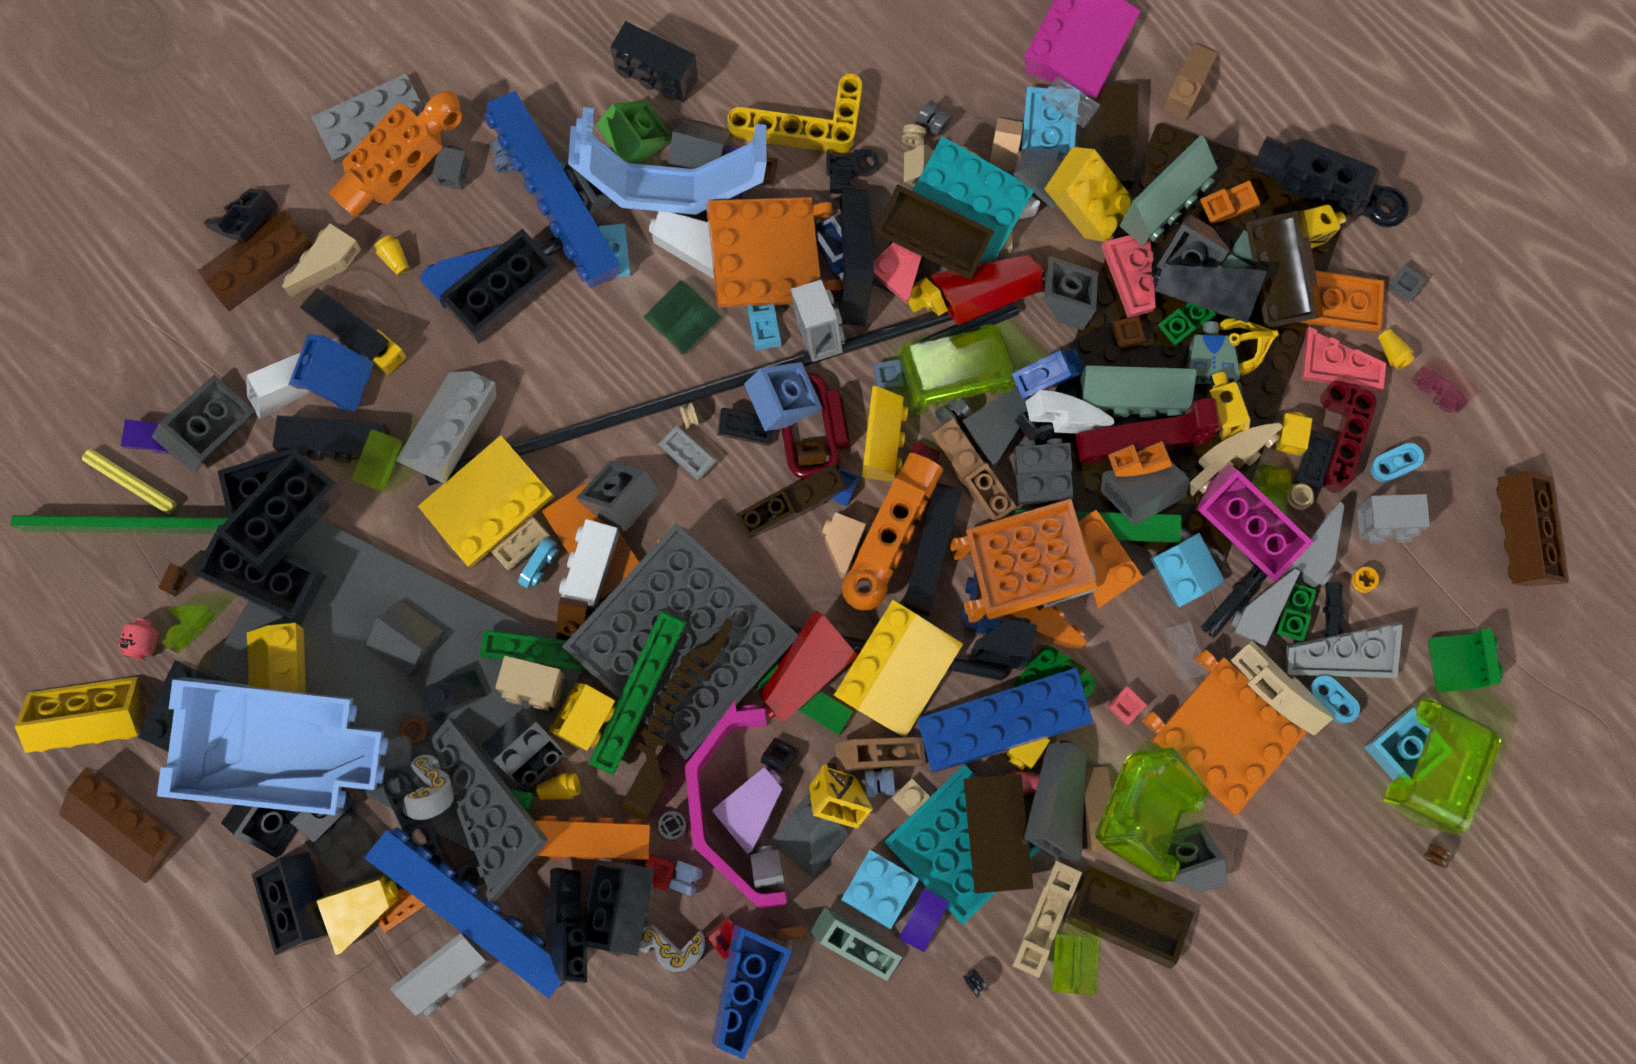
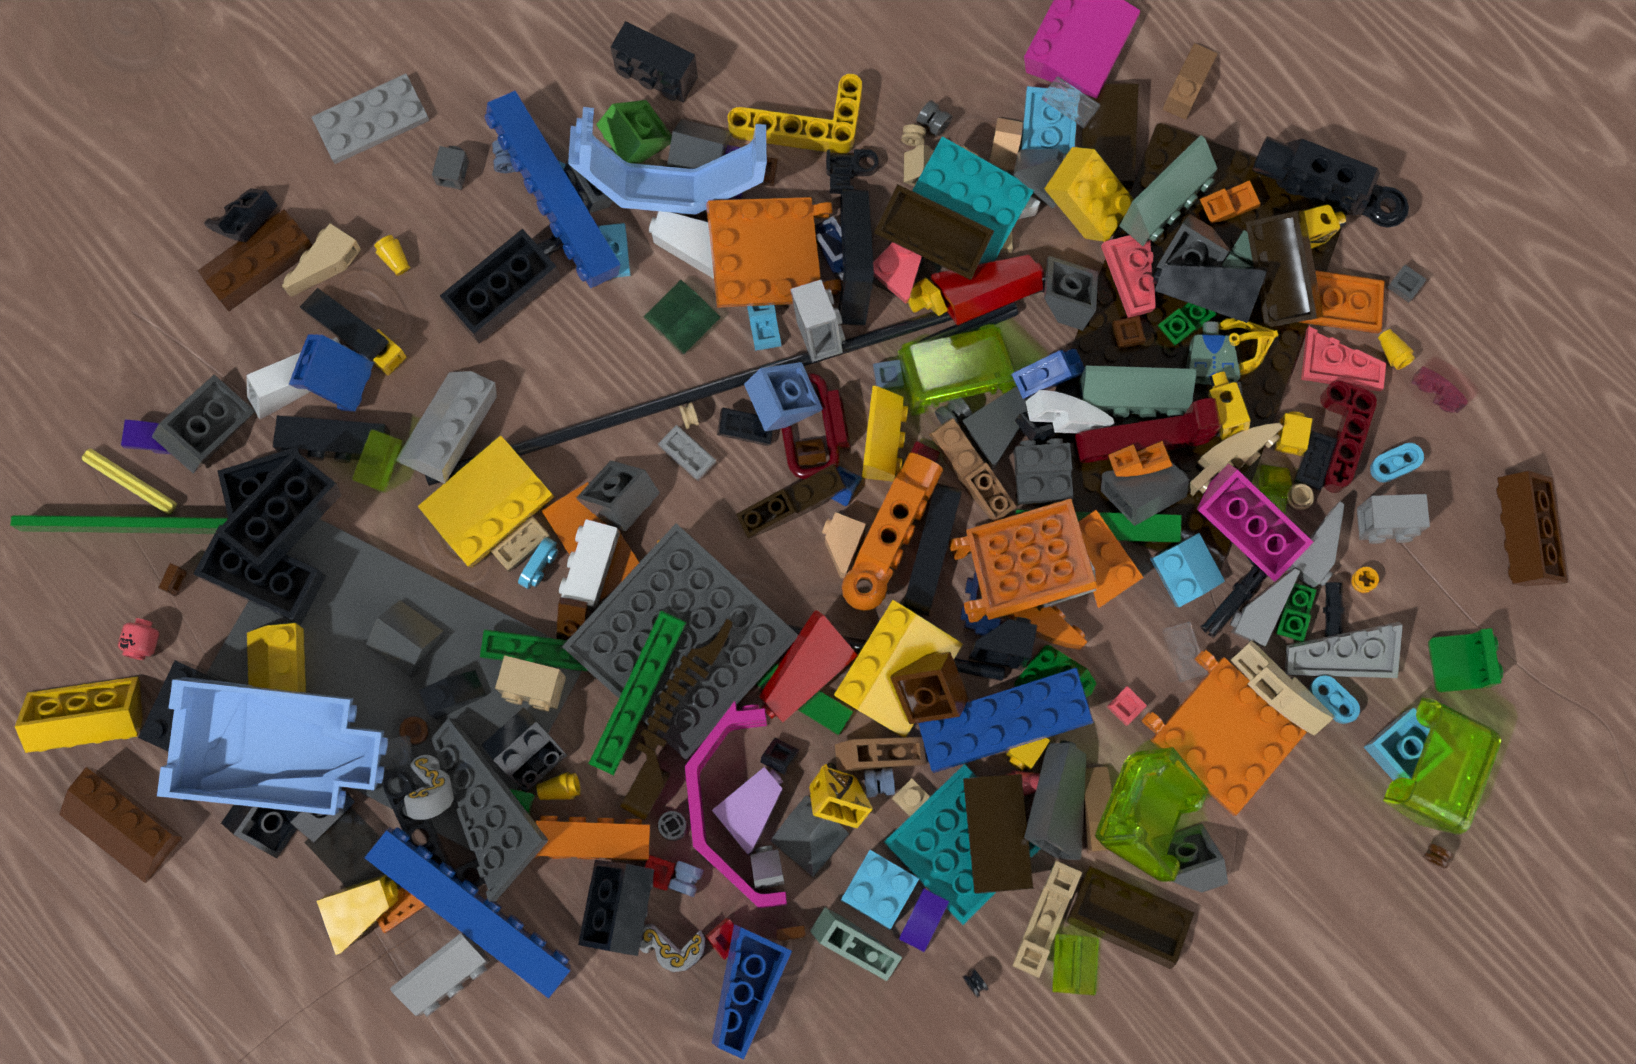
(192, 620): clear neon green slope -> none
(289, 902): black slope -> none
(394, 152): orange brick -> none
(445, 273): blue slope -> none
(562, 926): black slope -> none
(582, 716): yellow brick -> none
(930, 689): none -> reddish brown slope

